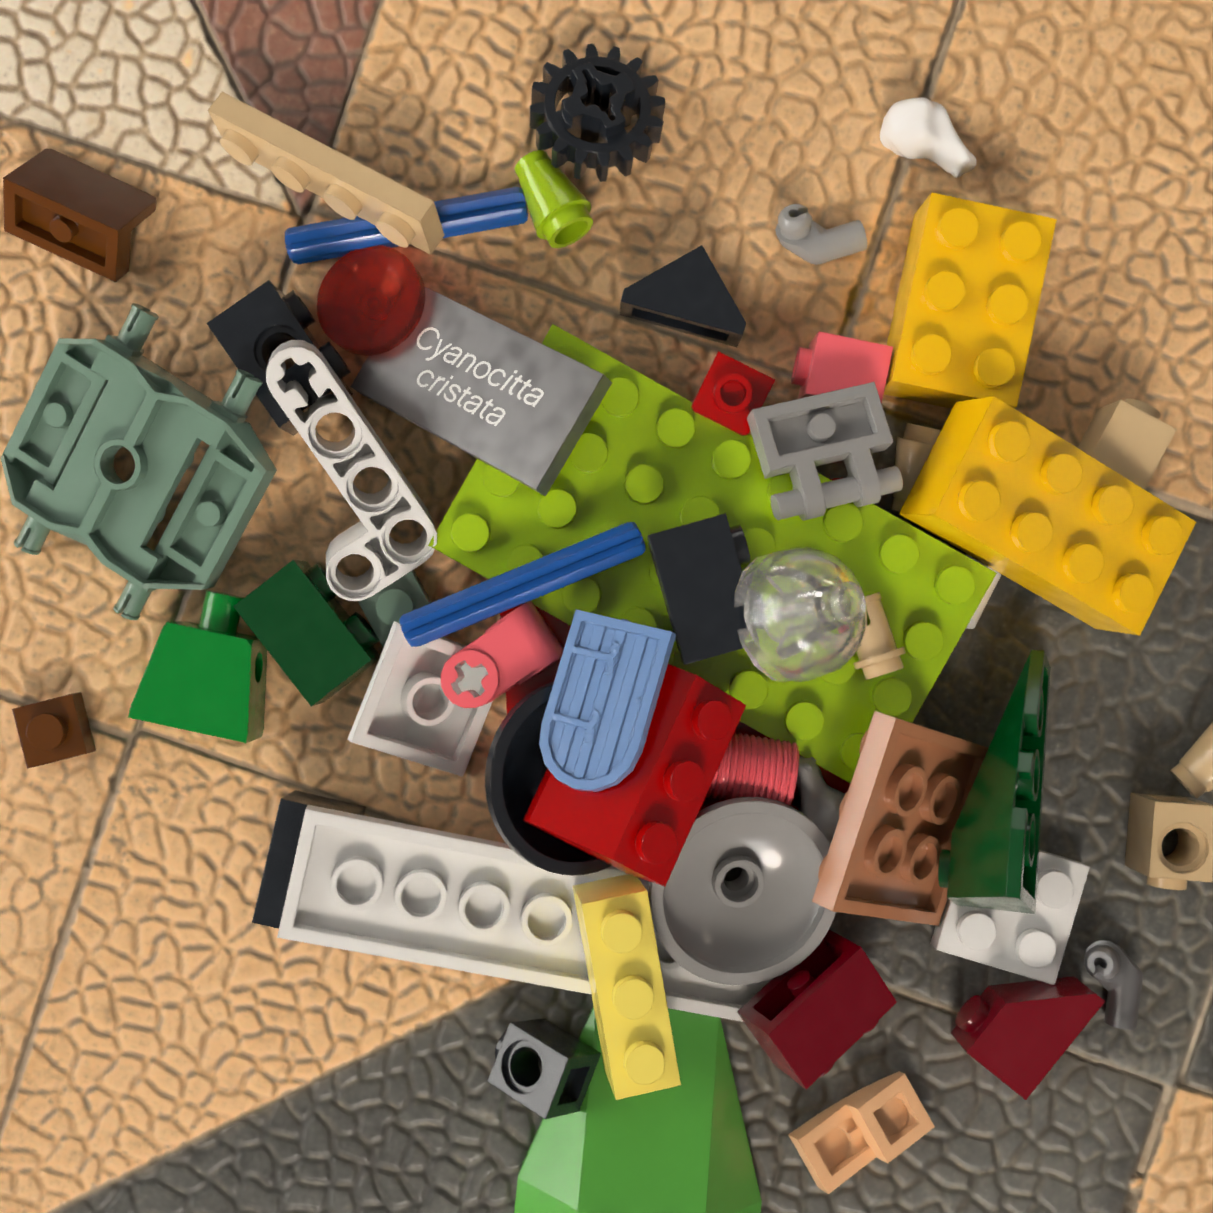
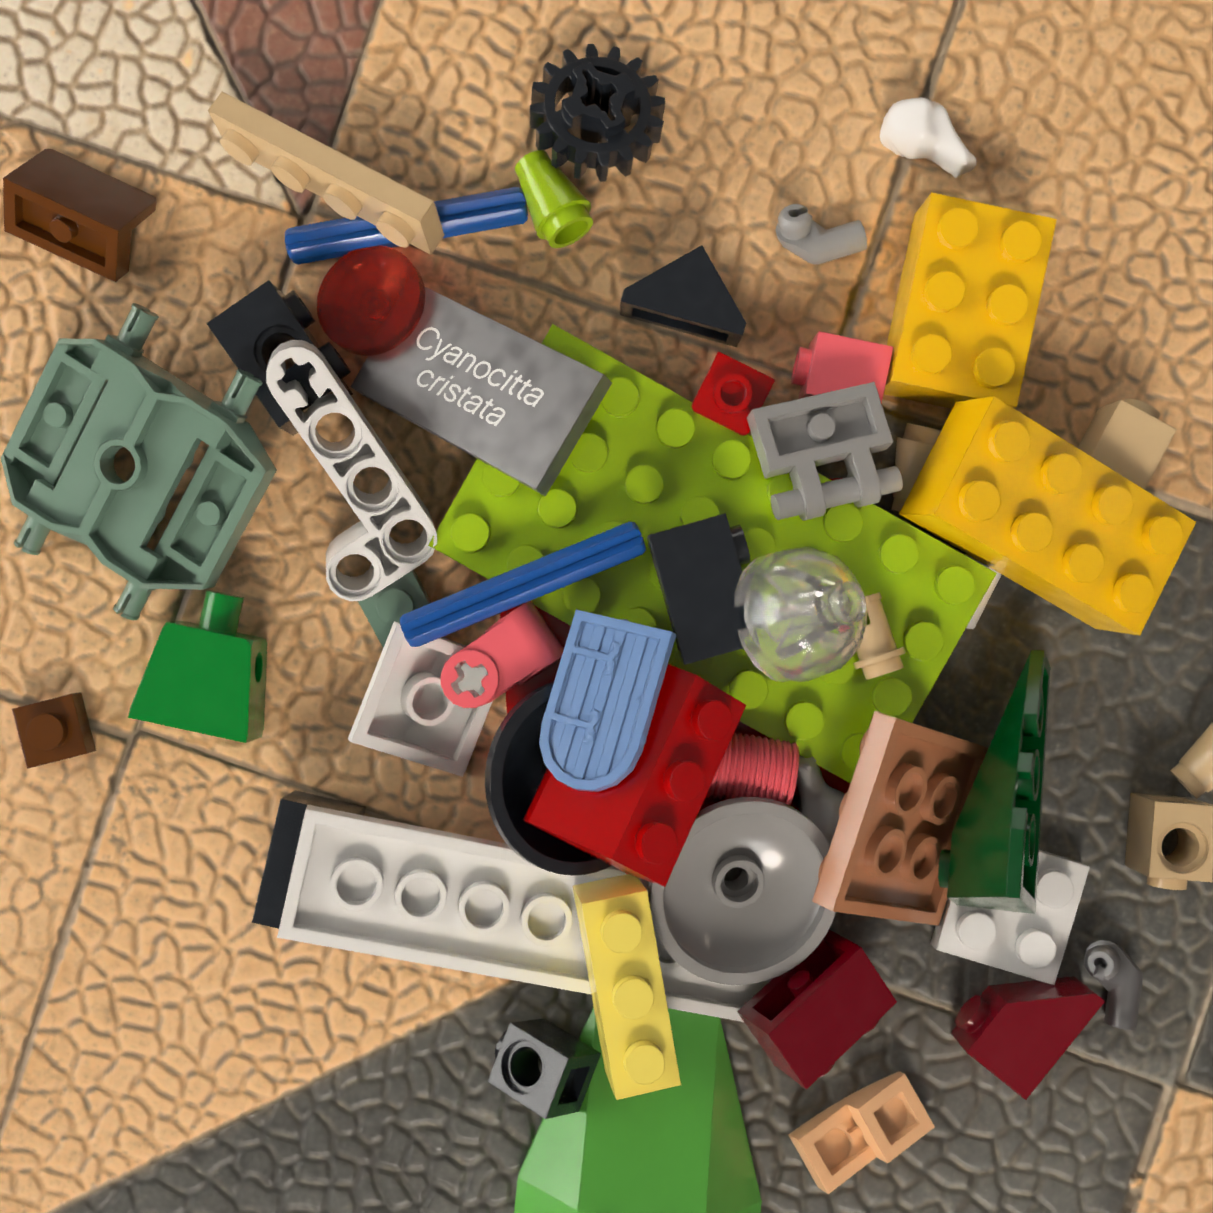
(309, 631): dark green brick -> none

